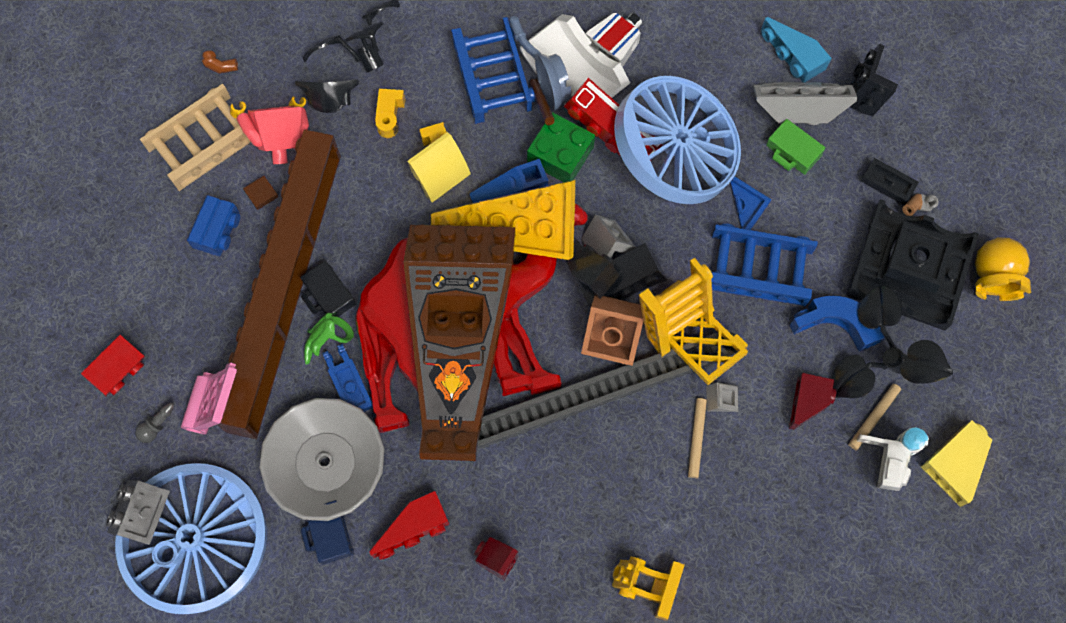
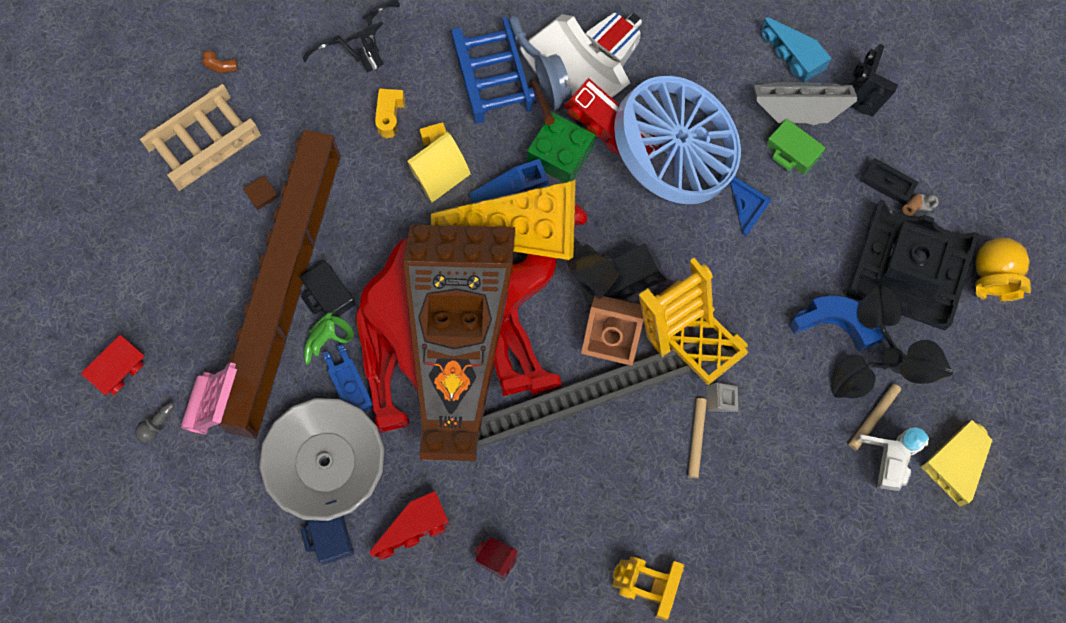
(137, 511): flat silver bracket -> none
(214, 226): blue brick -> none
(243, 499): light blue piece -> none
(274, 127): coral torso -> none
(328, 96): black hat -> none
(606, 237): light grey panel -> none
(769, 288): blue fence -> none
(811, 398): dark red slope -> none

